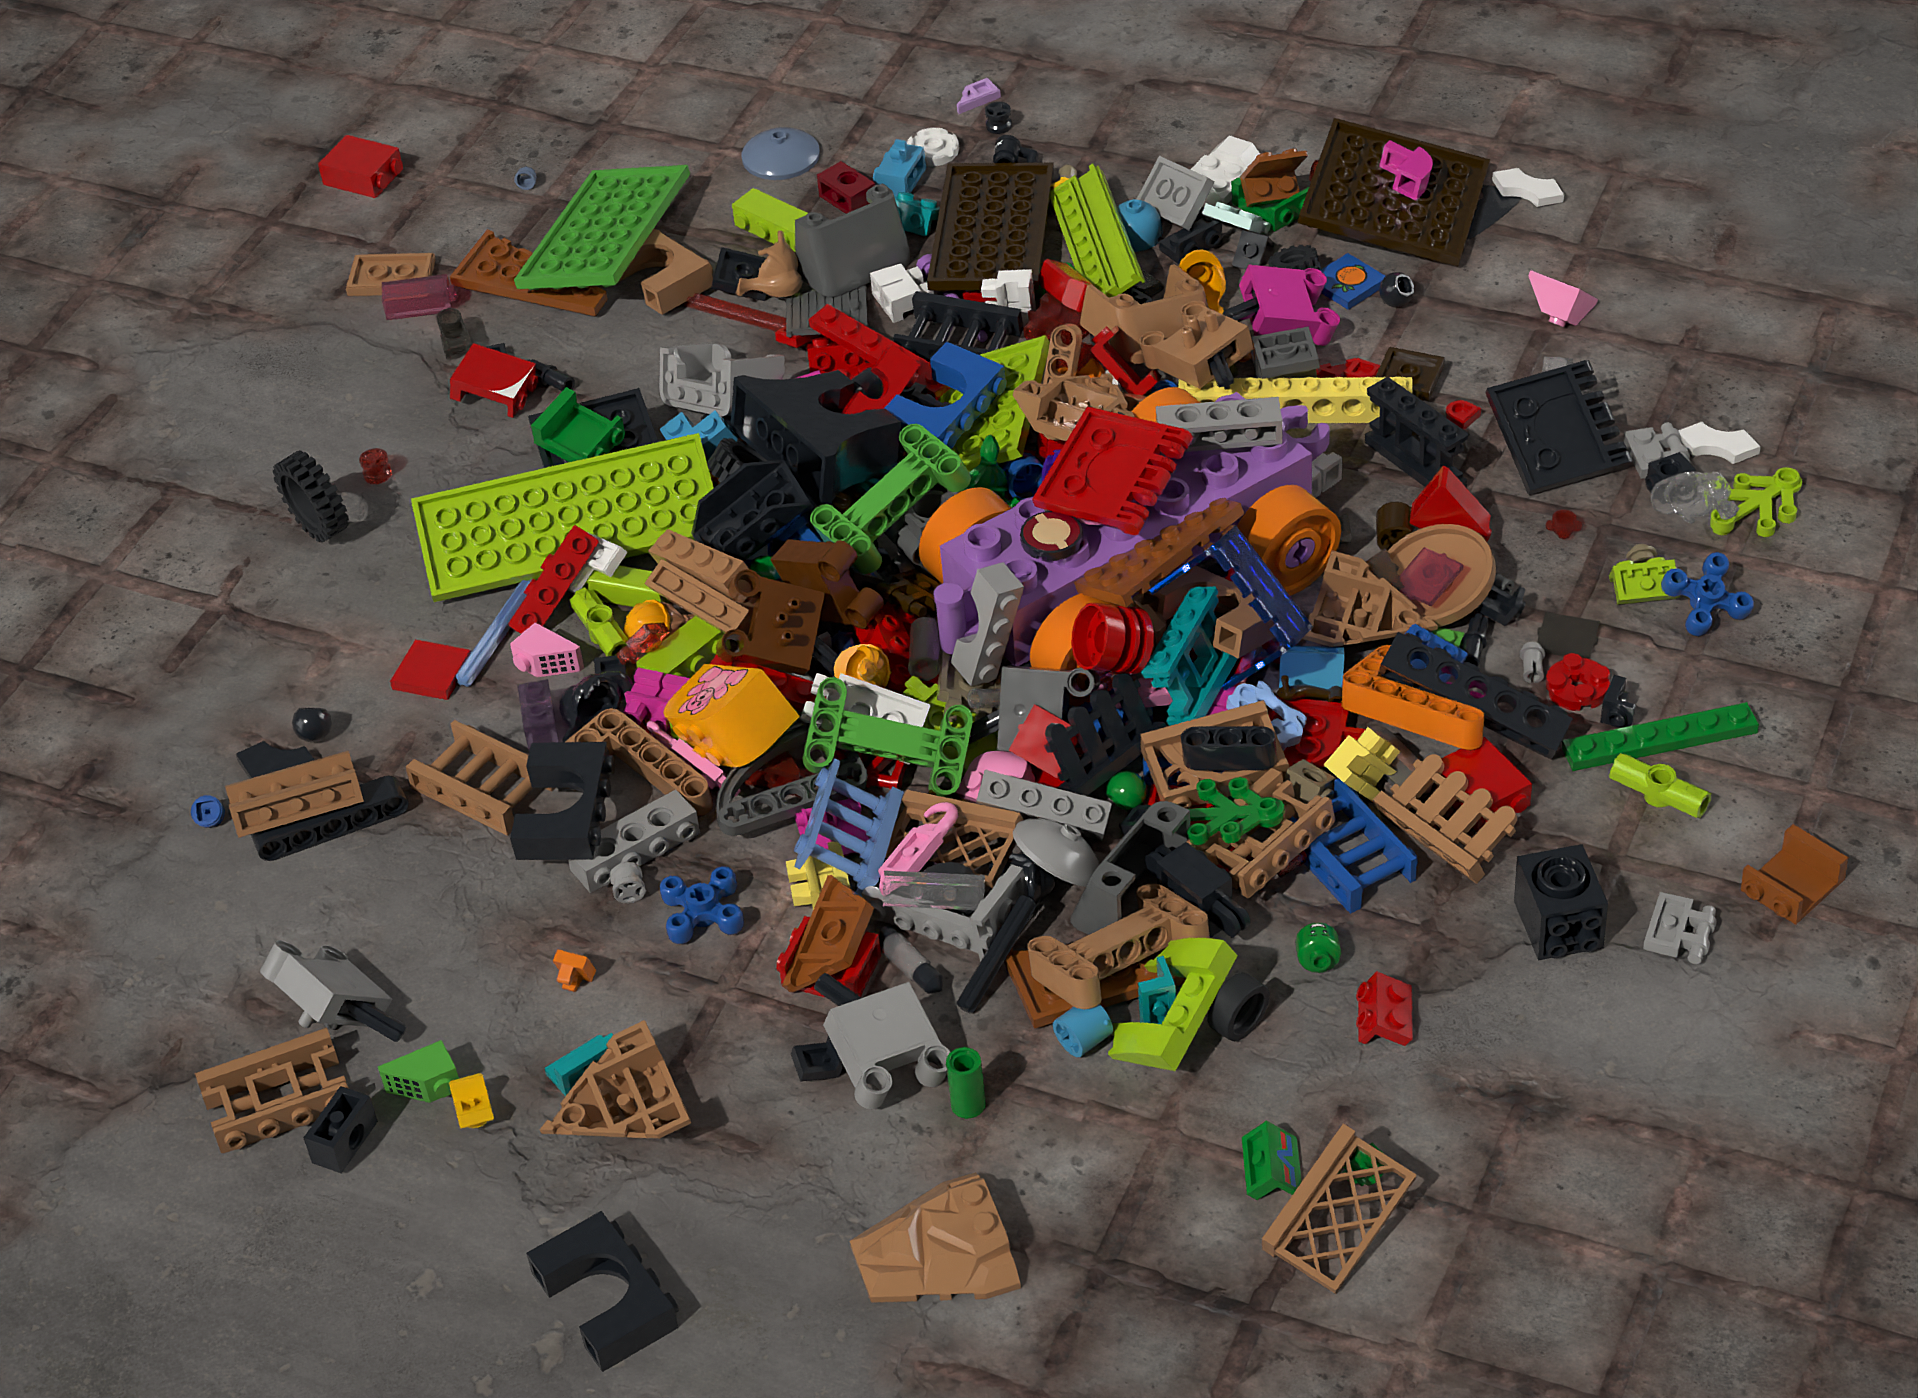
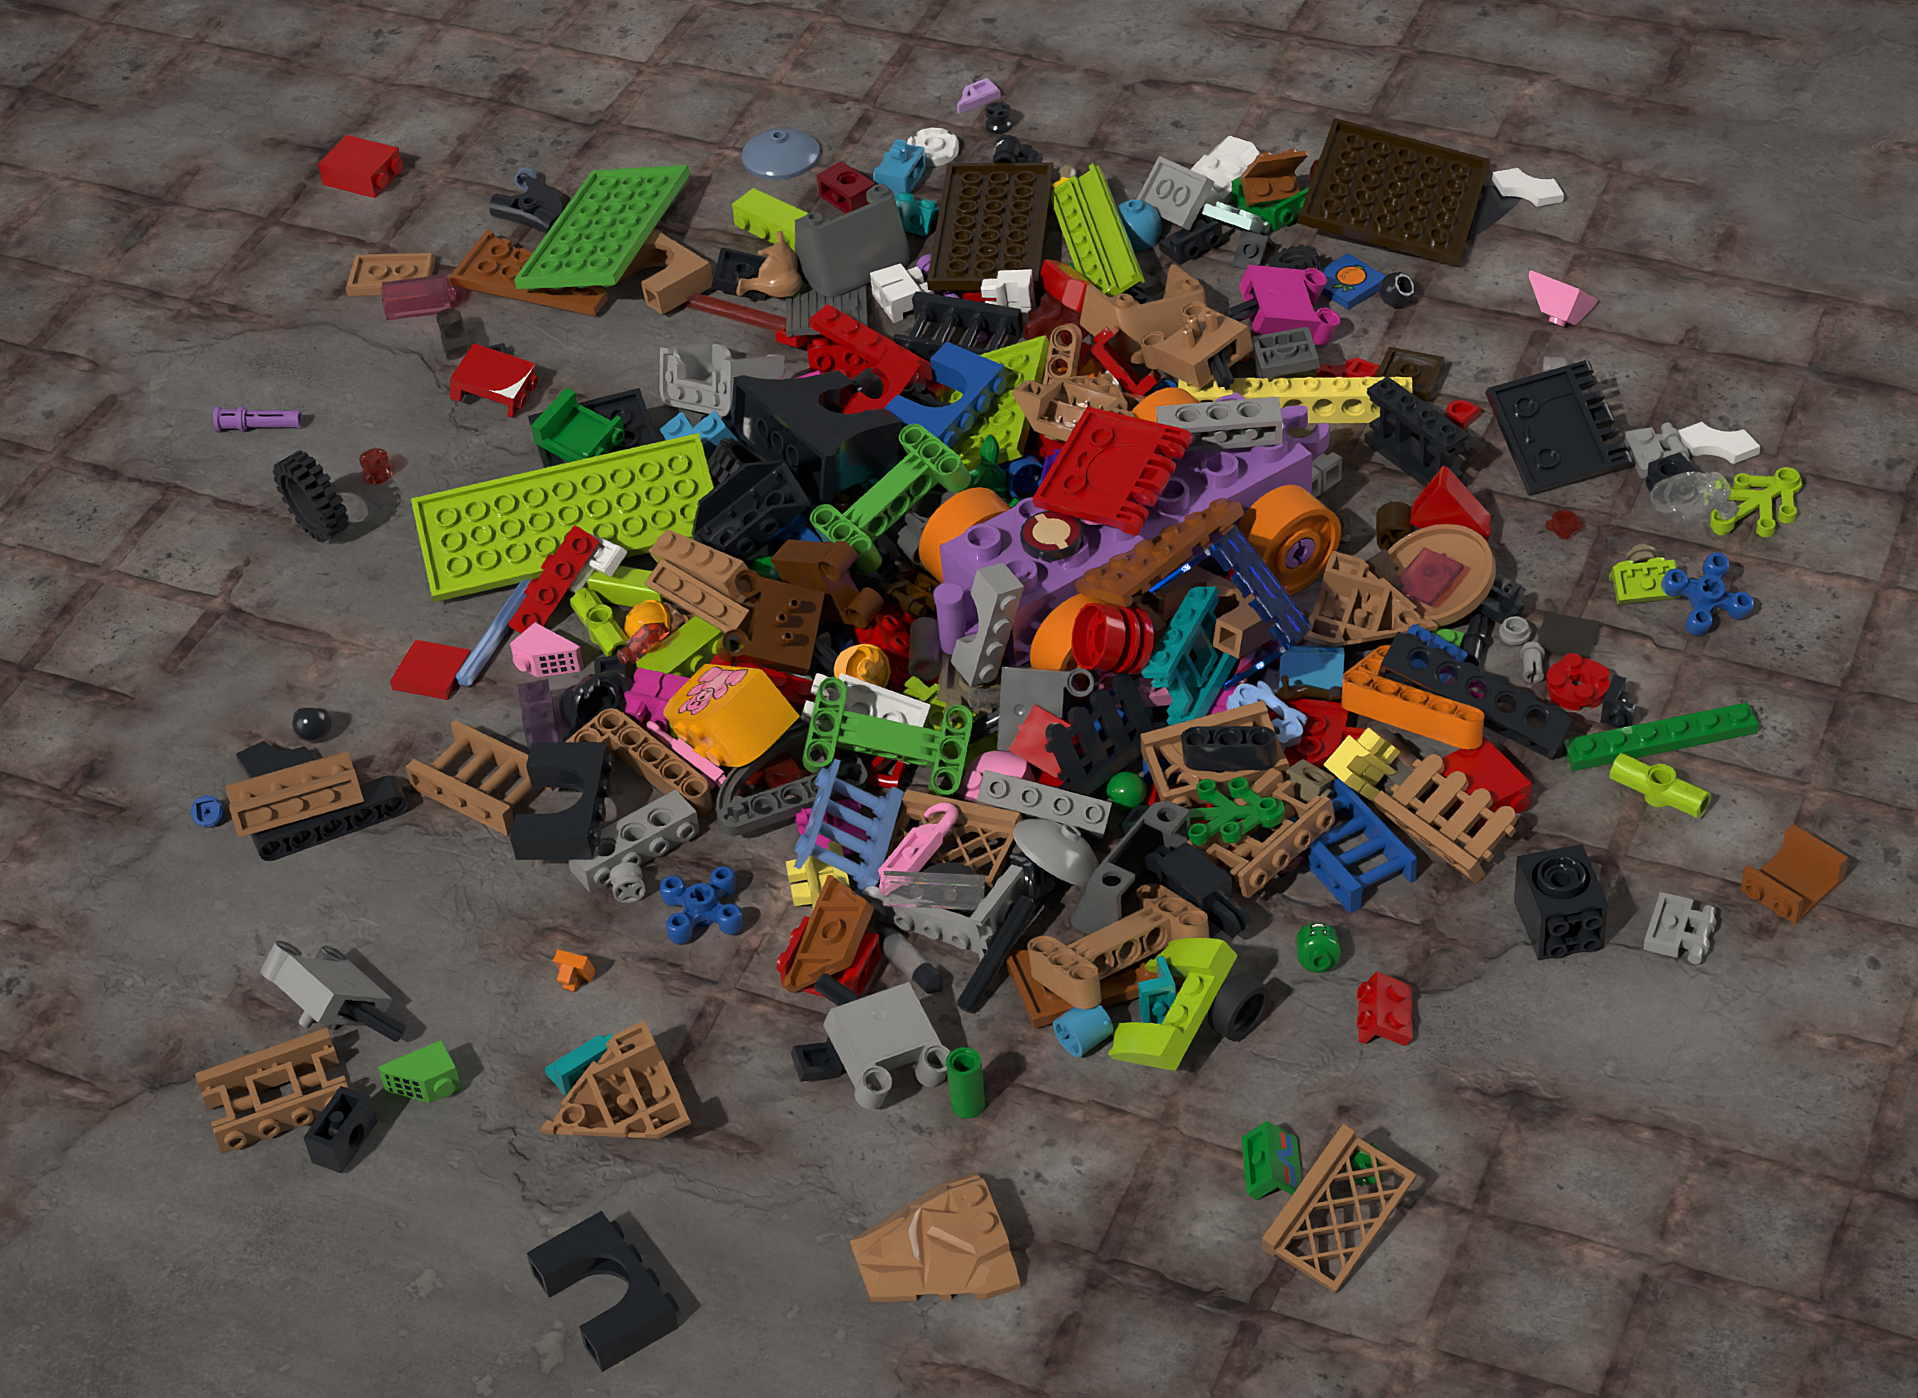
(244, 418): none -> medium lavender pin
(471, 1101): yellow bracket -> none
(535, 208): none -> black pin
(551, 376): black axle -> none
(1209, 272): light orange piece -> none
(1410, 168): dark pink brick -> none
(1515, 631): none -> light grey plate

